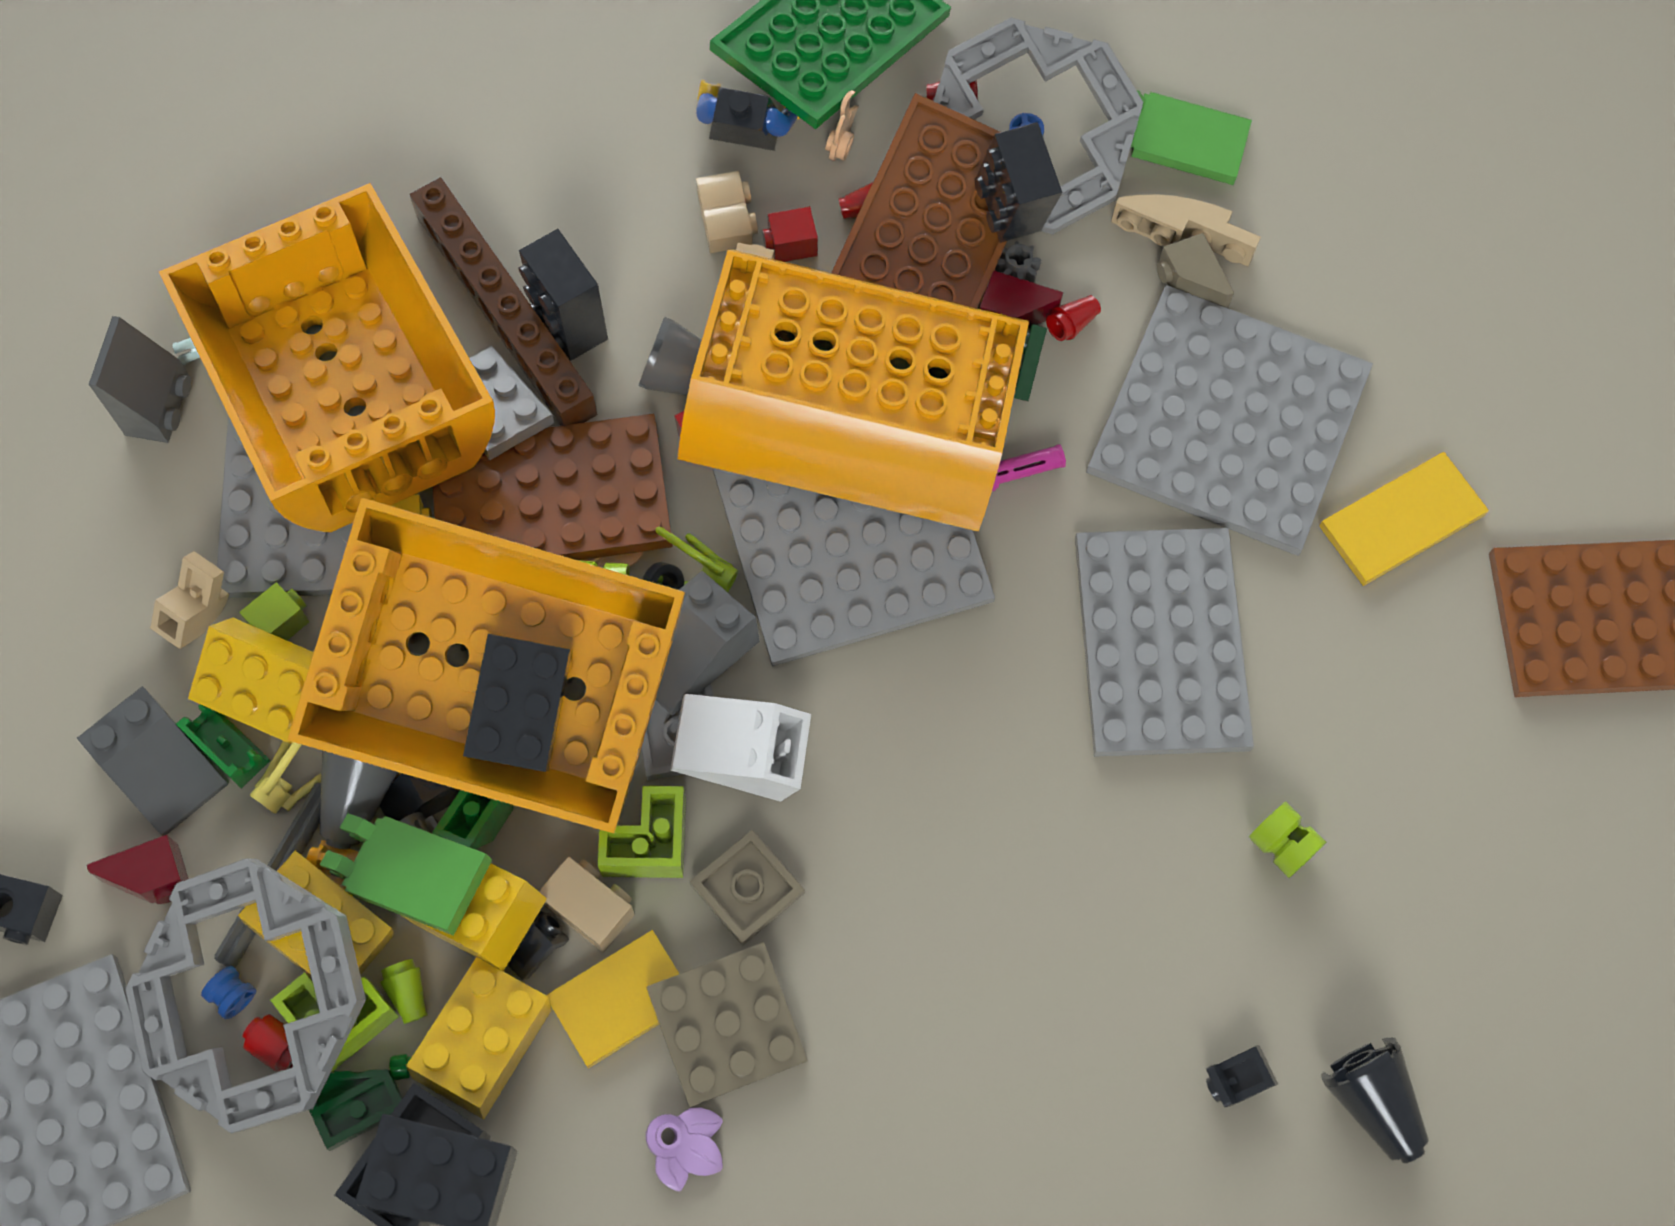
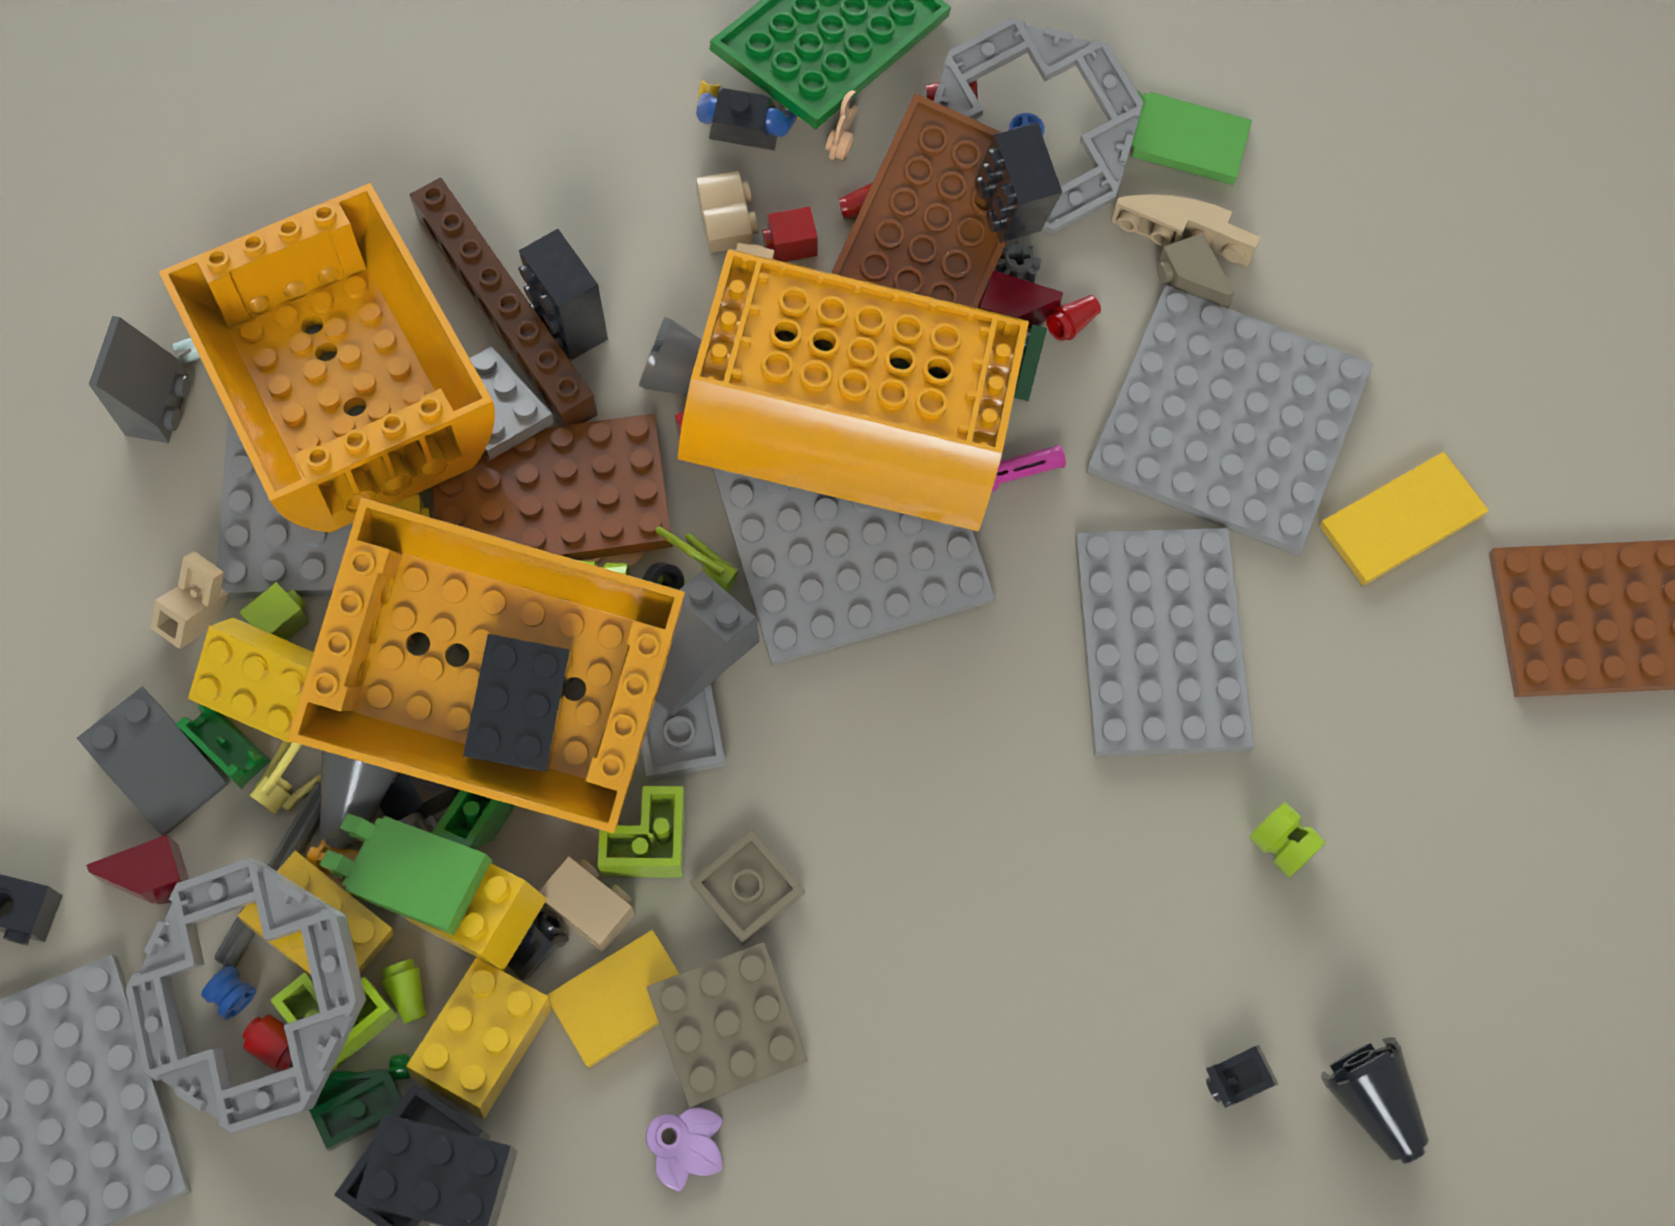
(742, 744): white slope -> none

